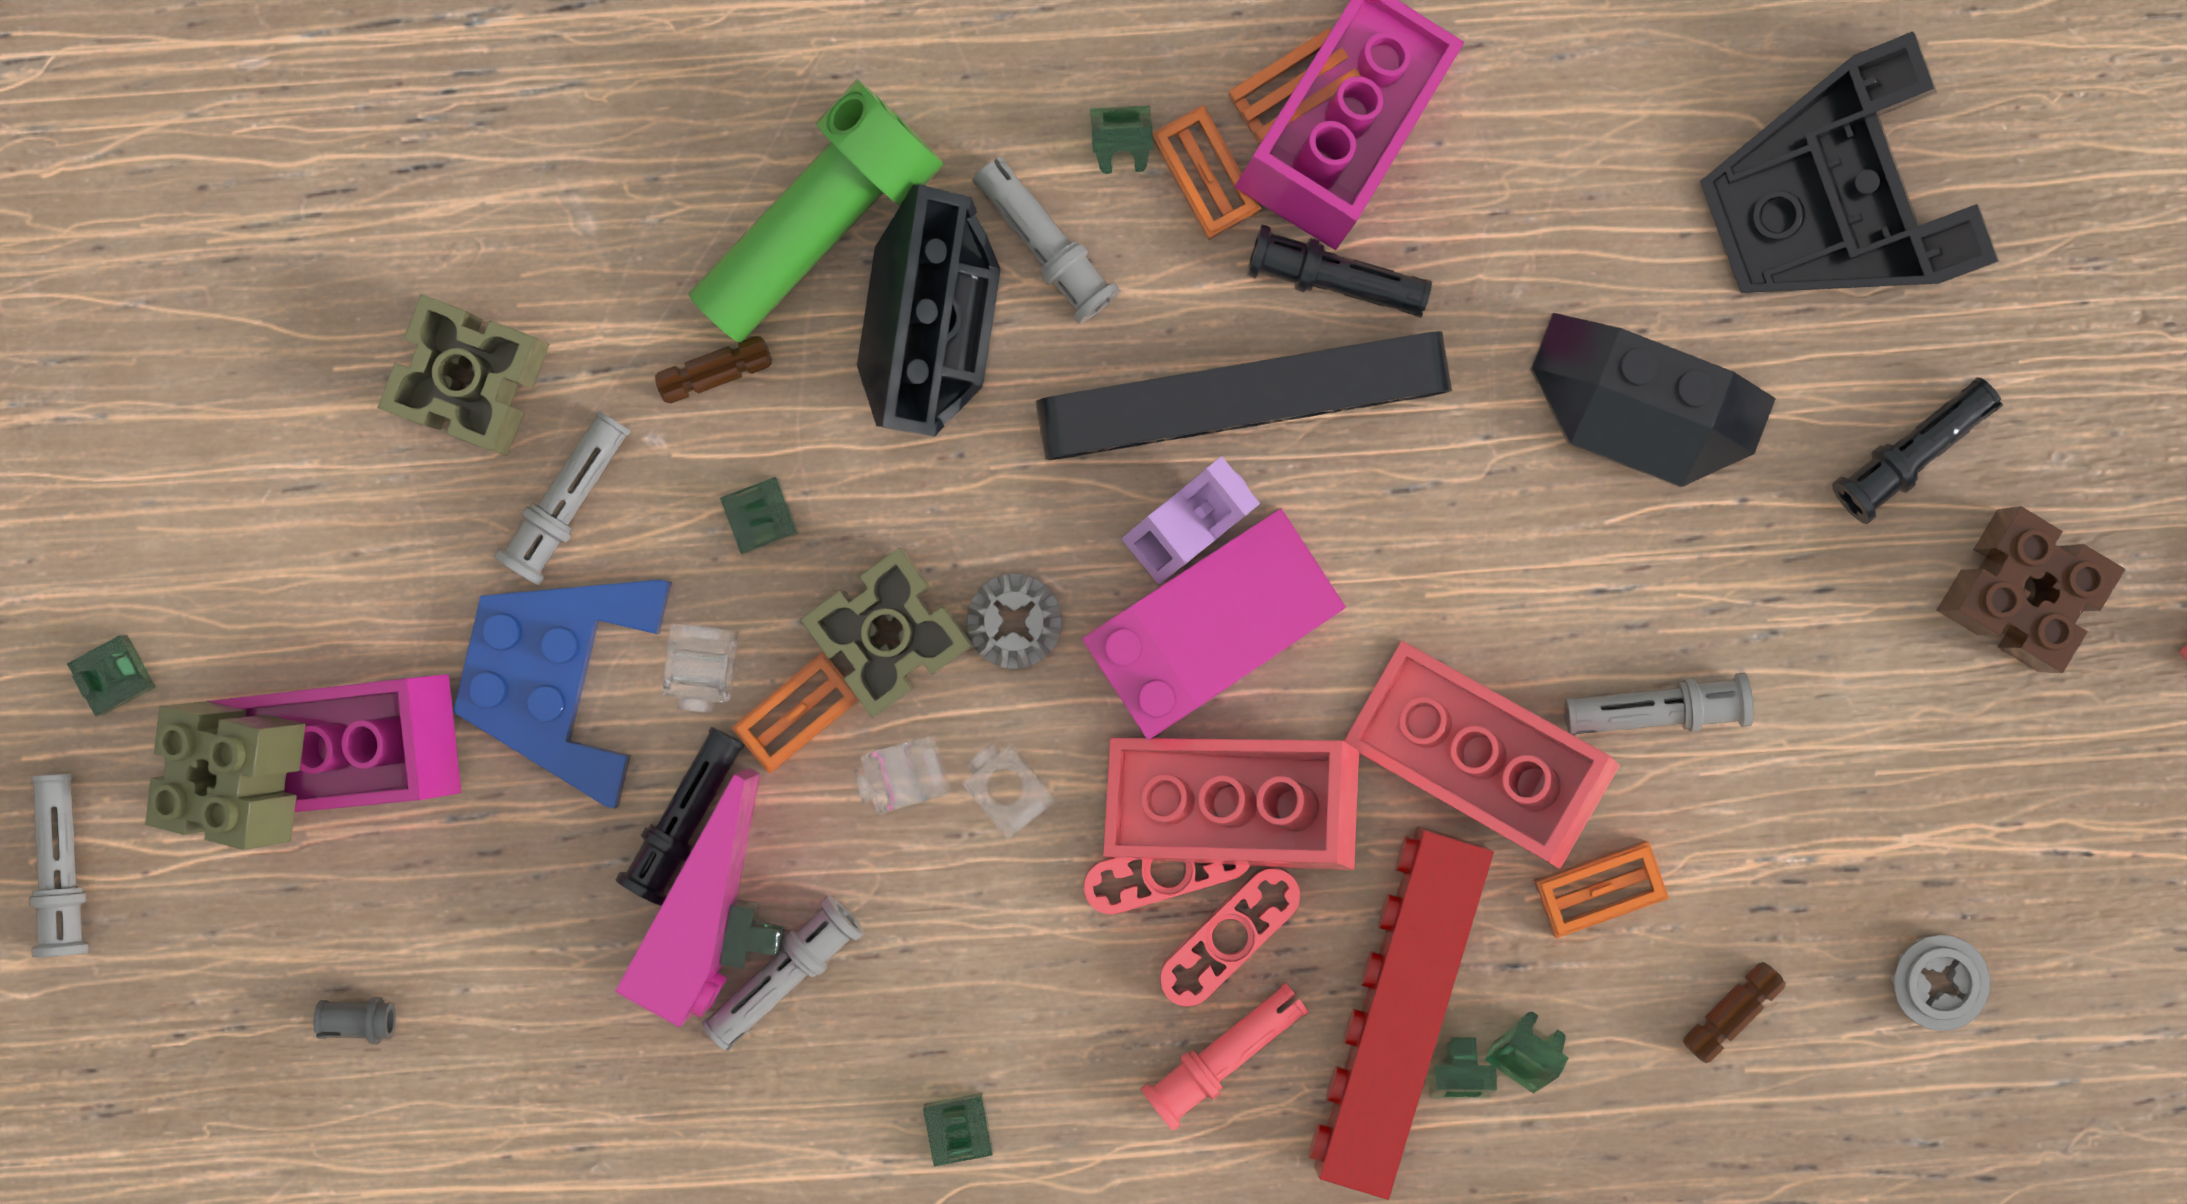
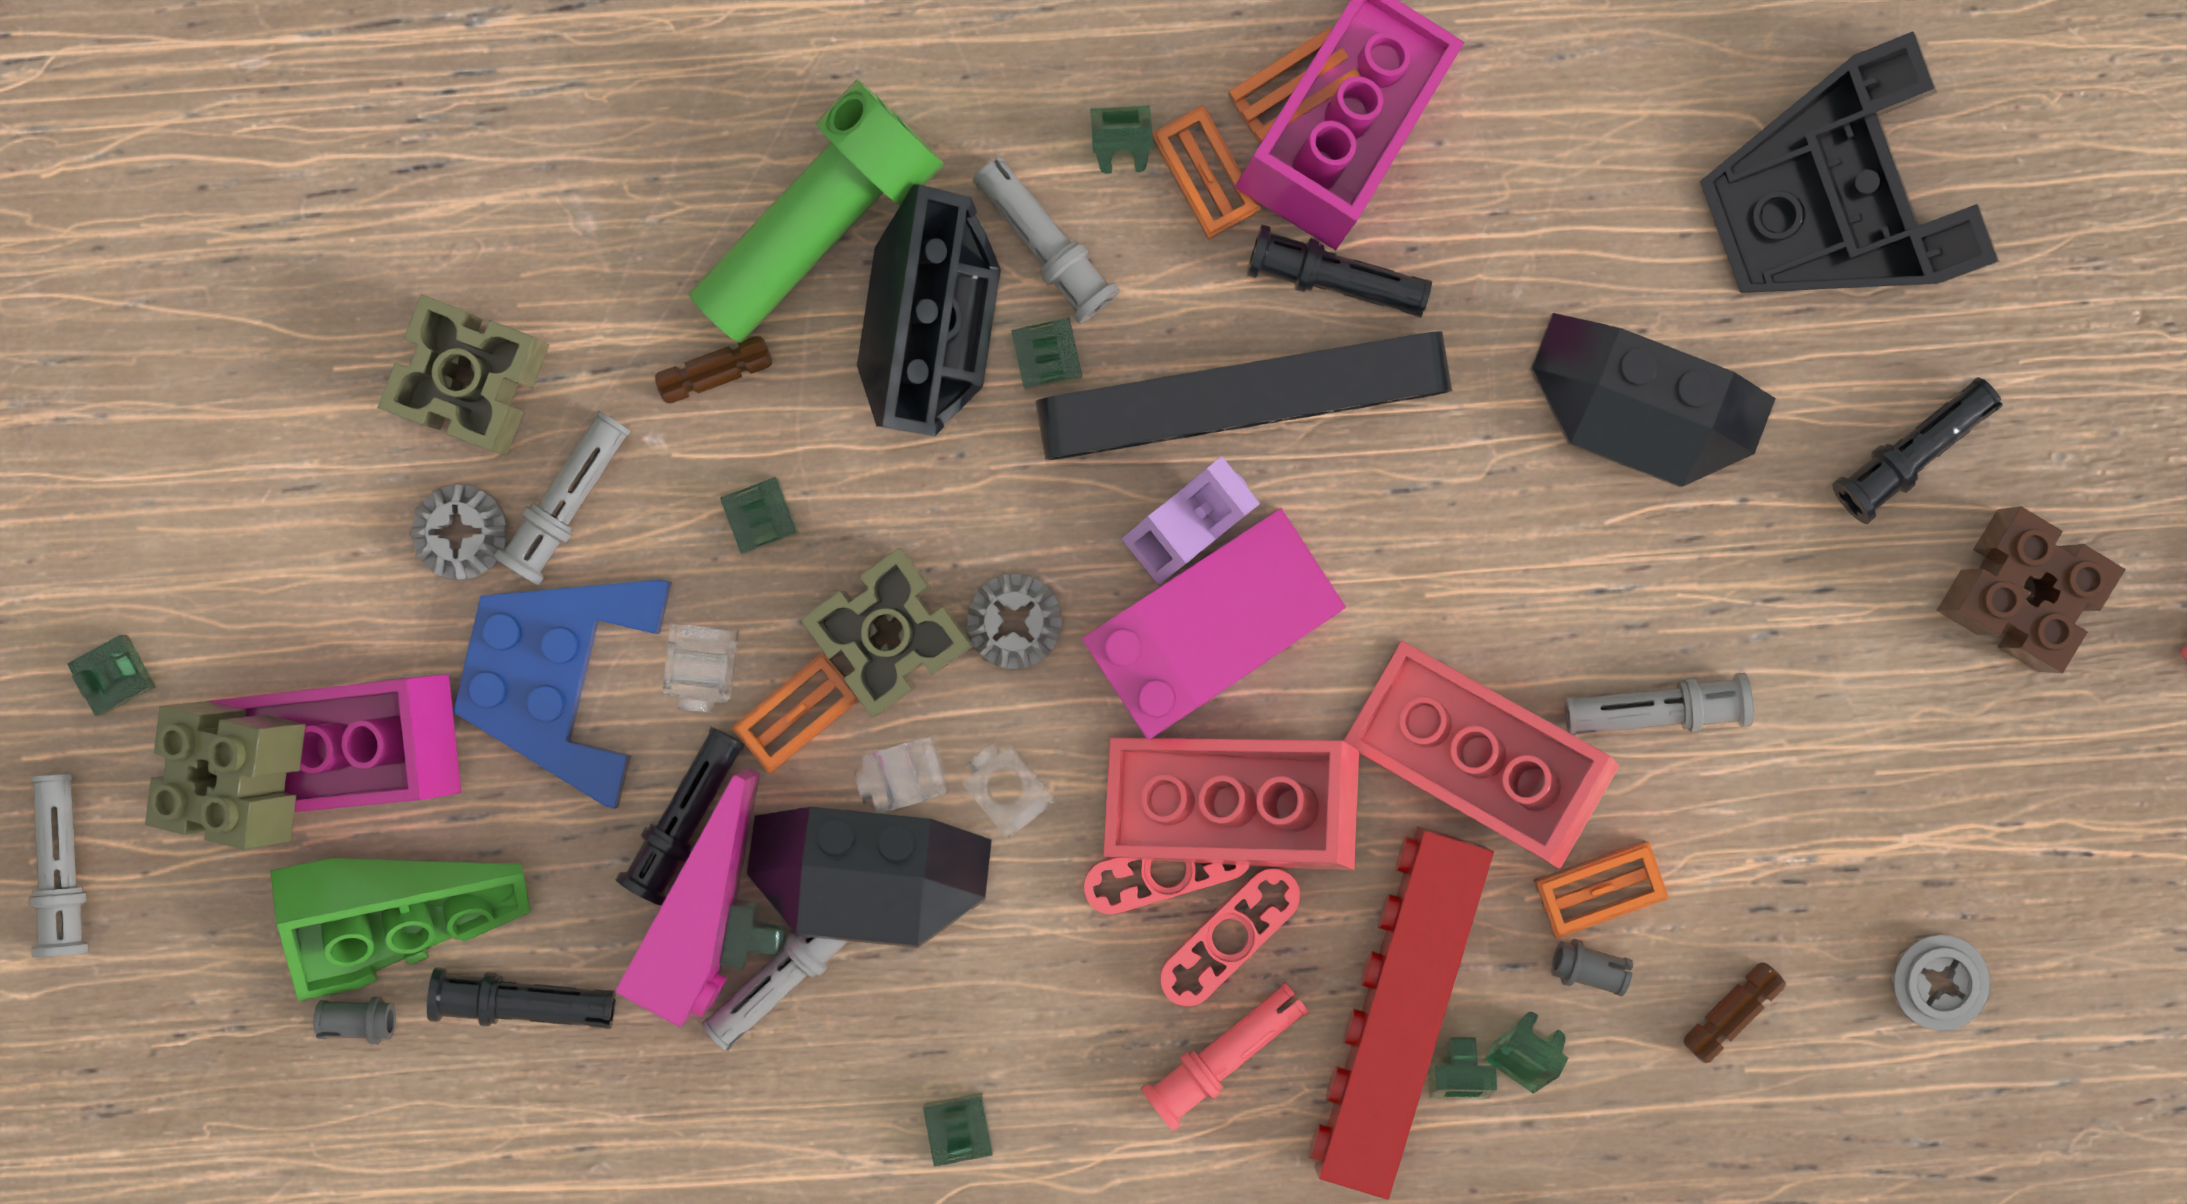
(361, 915): none -> bright green wedge
(476, 552): none -> light grey gear
(493, 999): none -> black pin
(867, 873): none -> black wedge
(1046, 353): none -> clear green tile
(1590, 967): none -> dark grey pin

